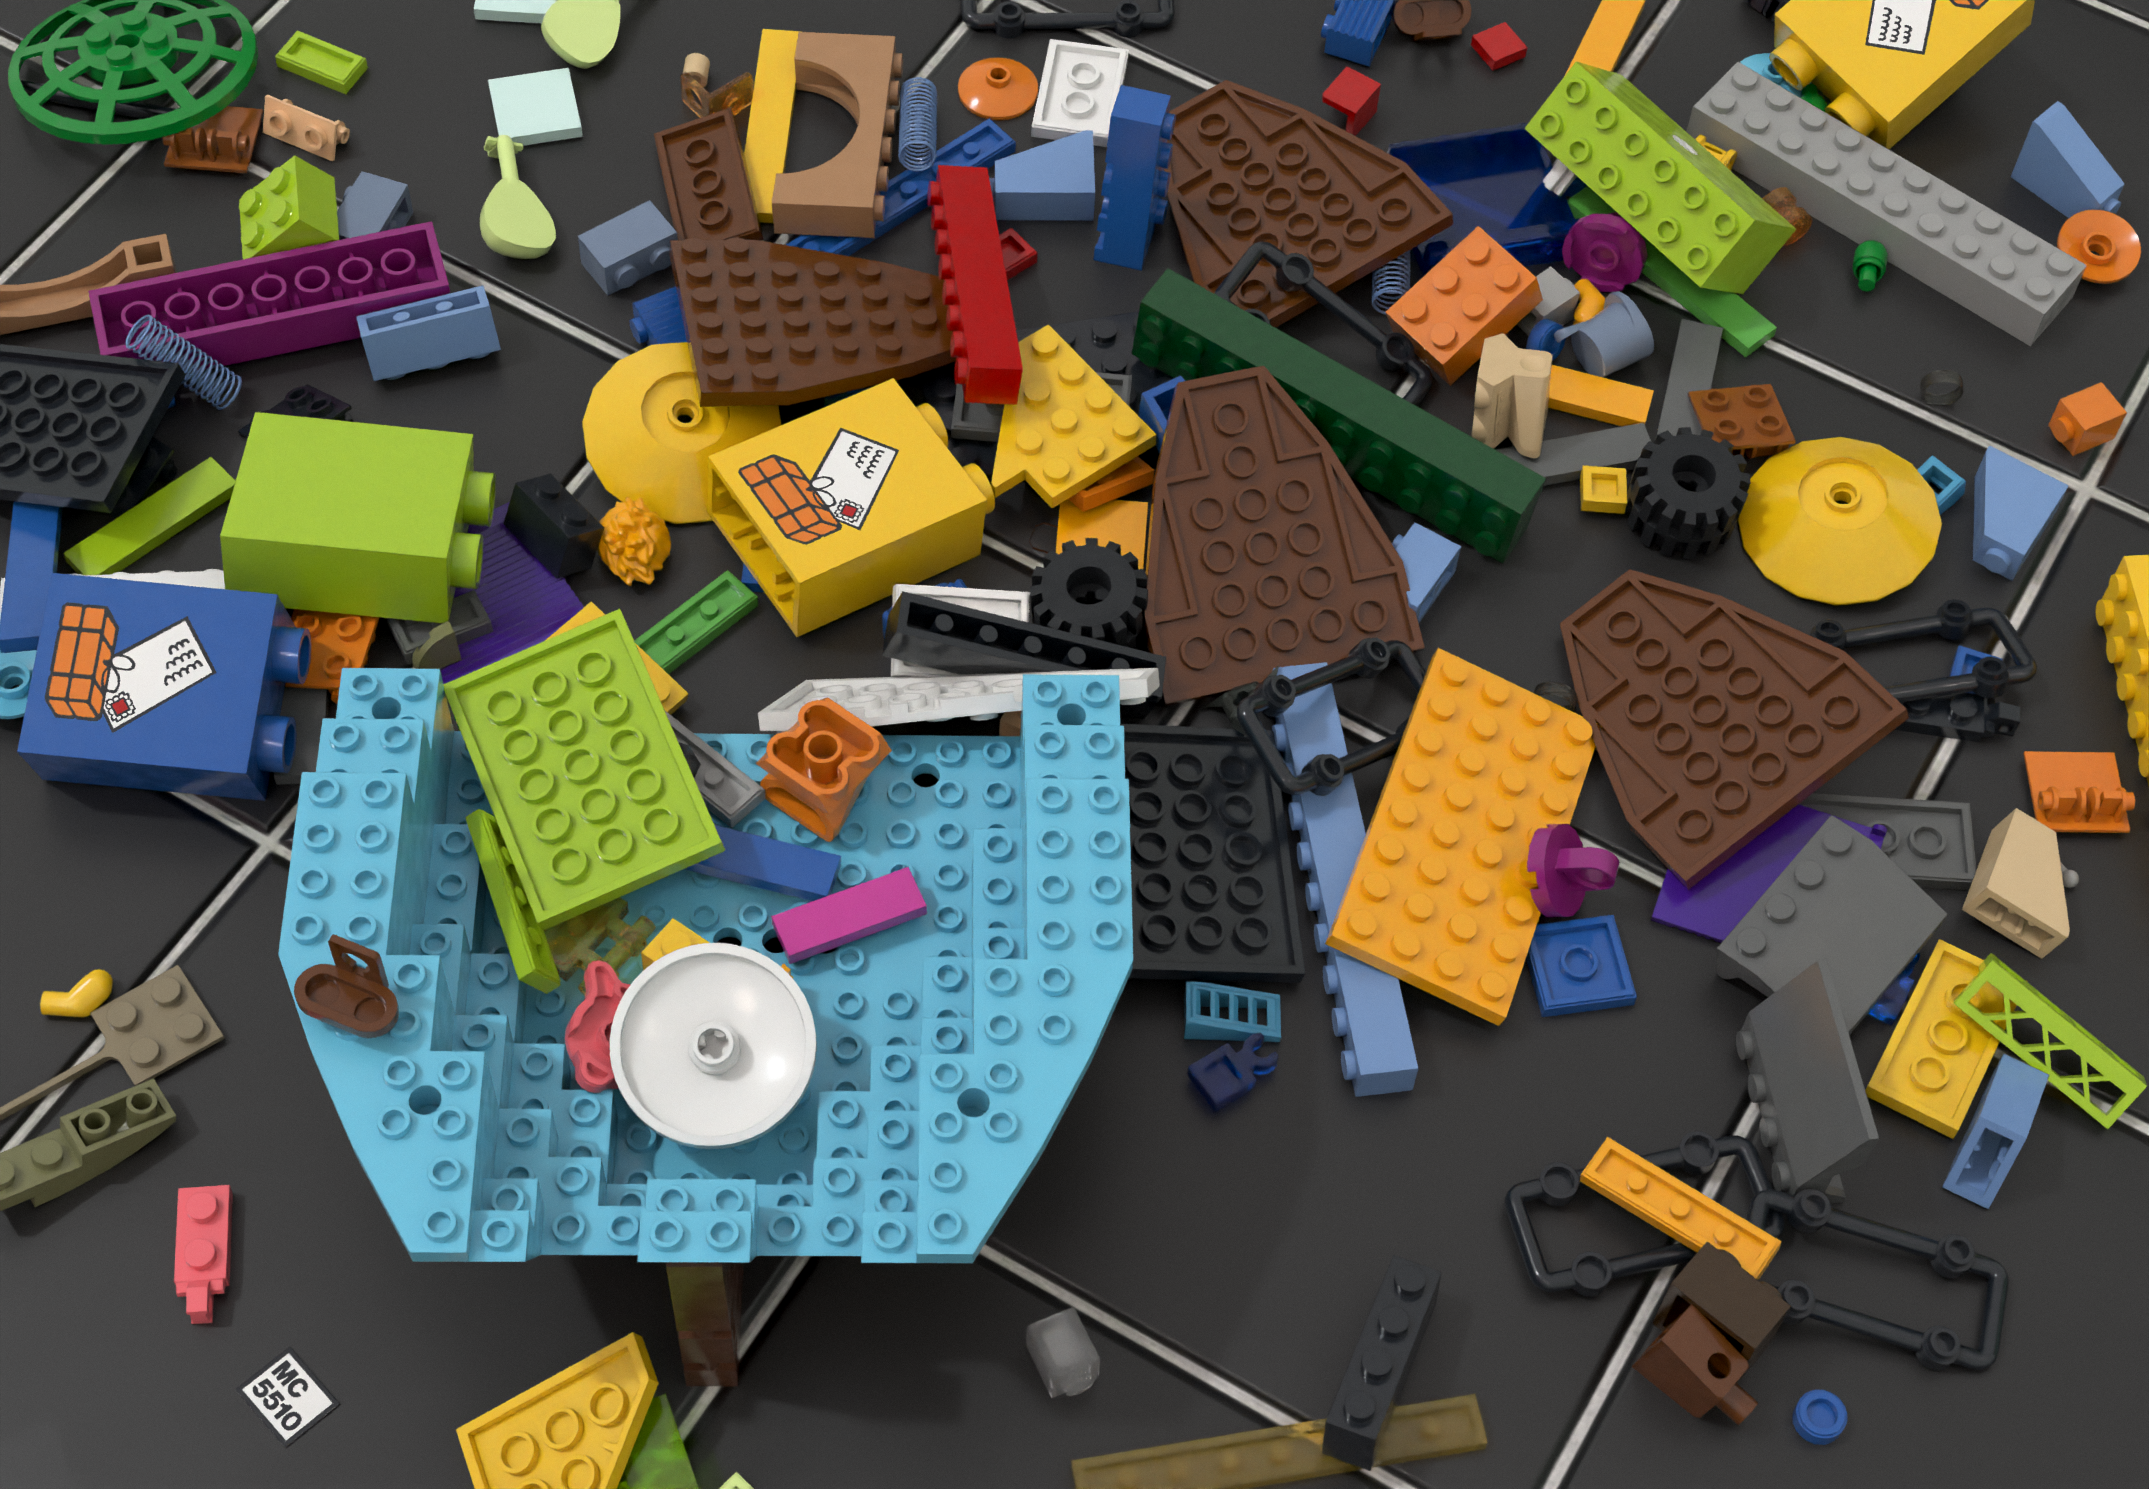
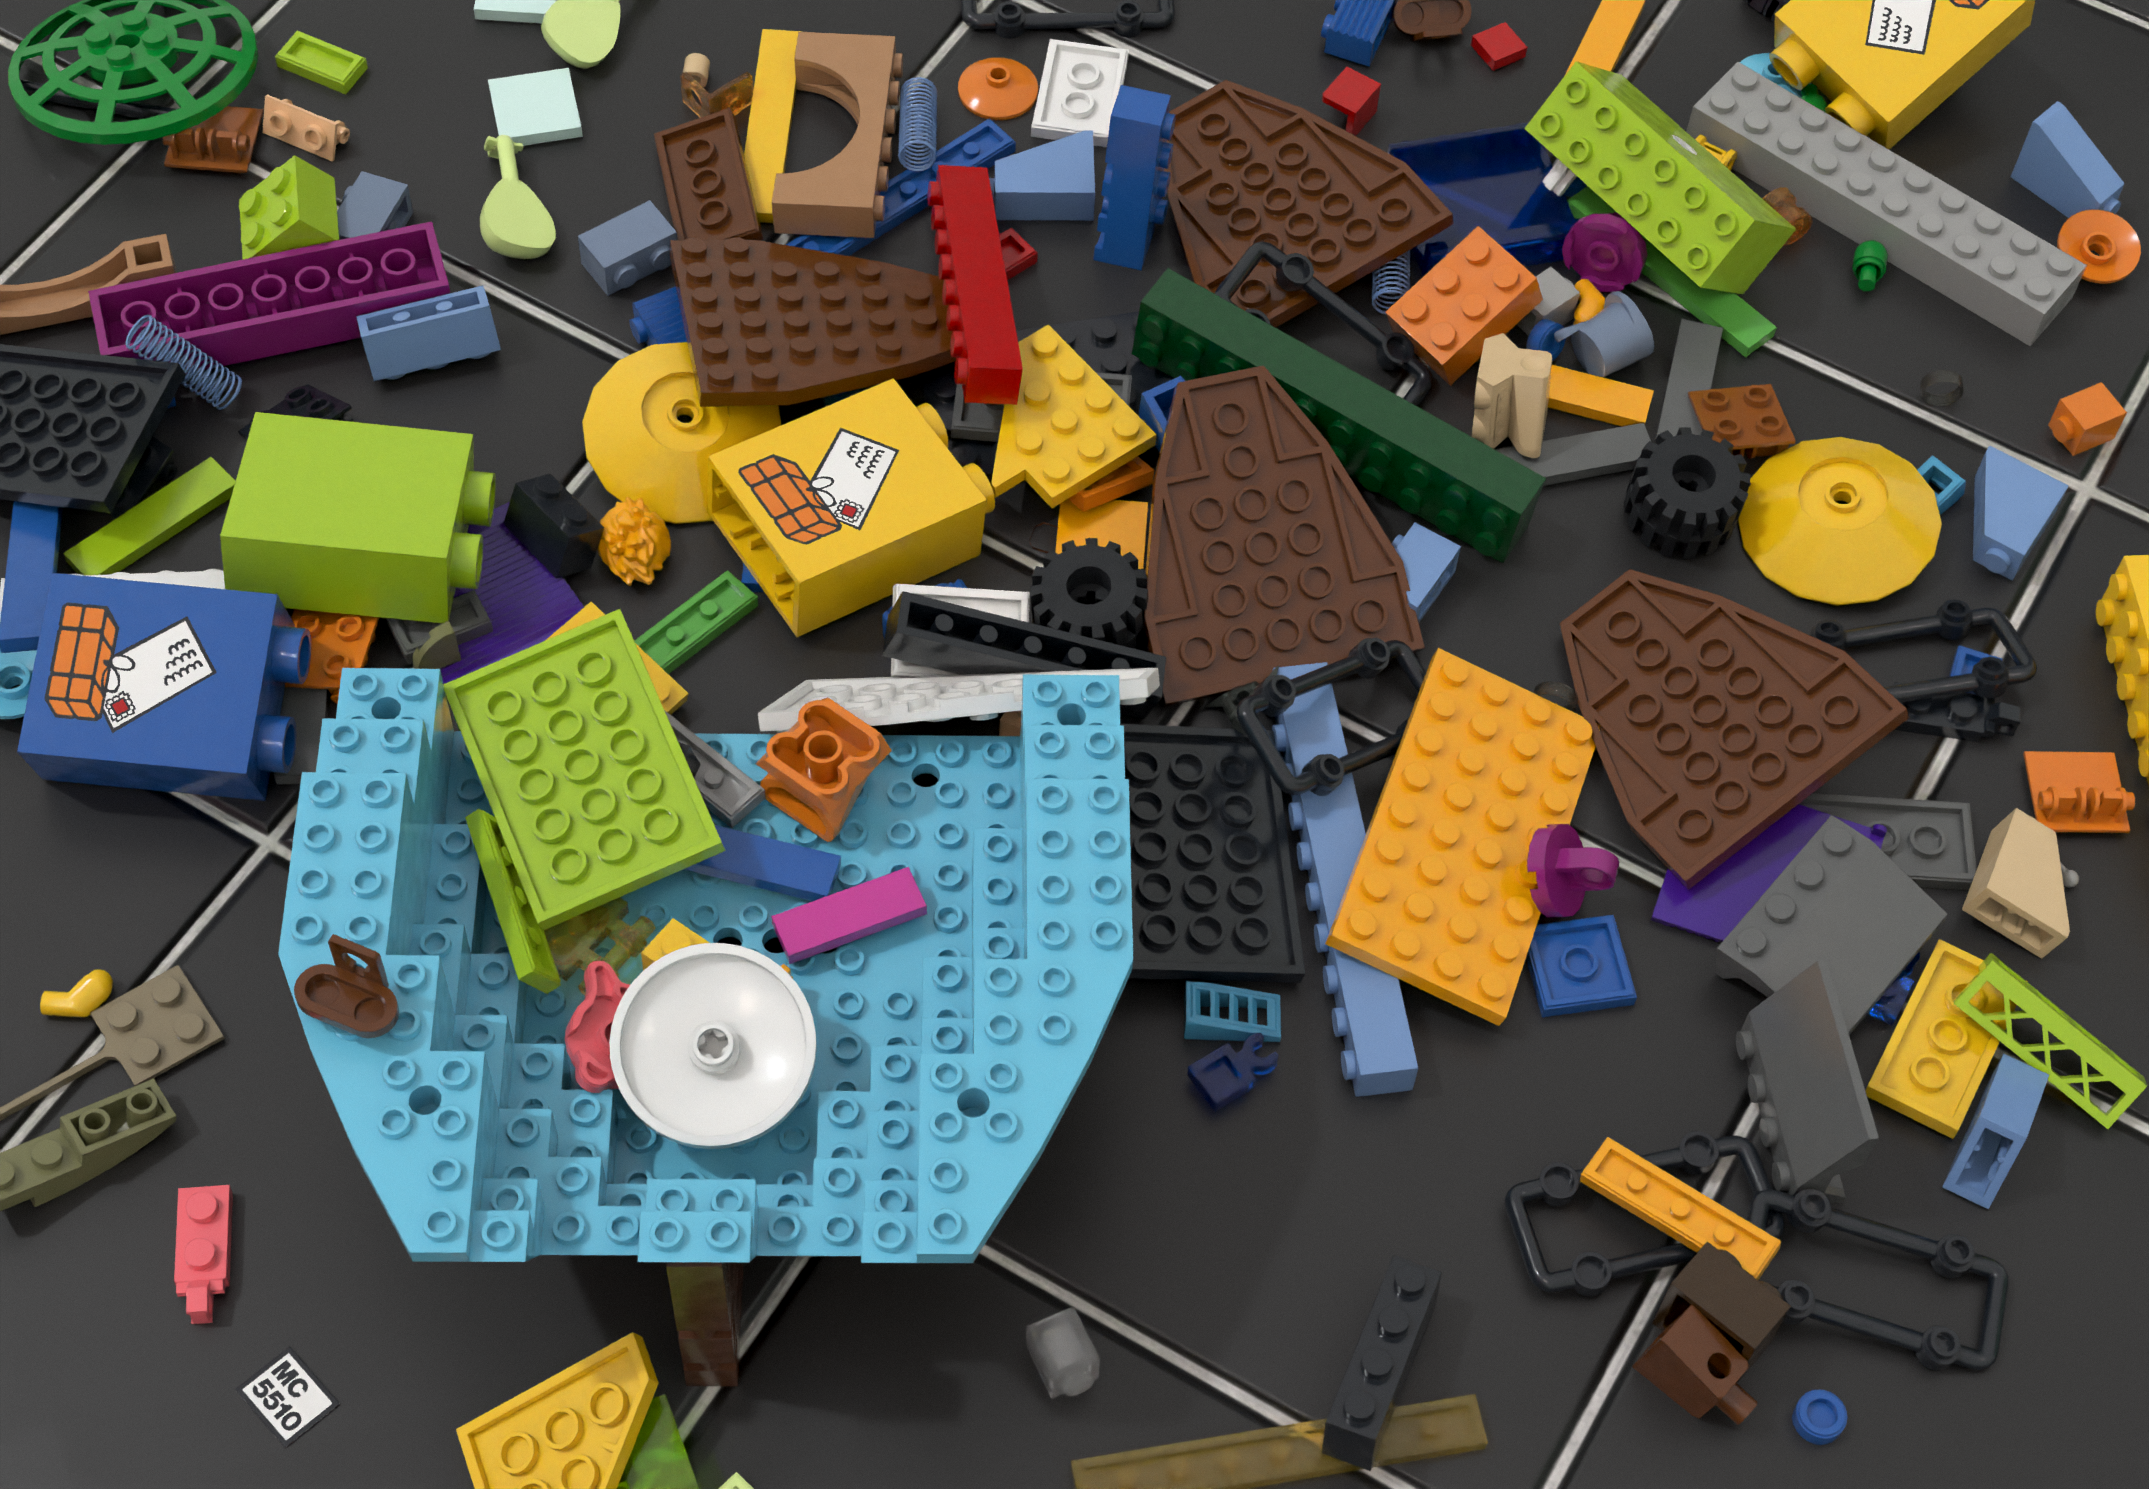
(1603, 489): yellow plate -> none

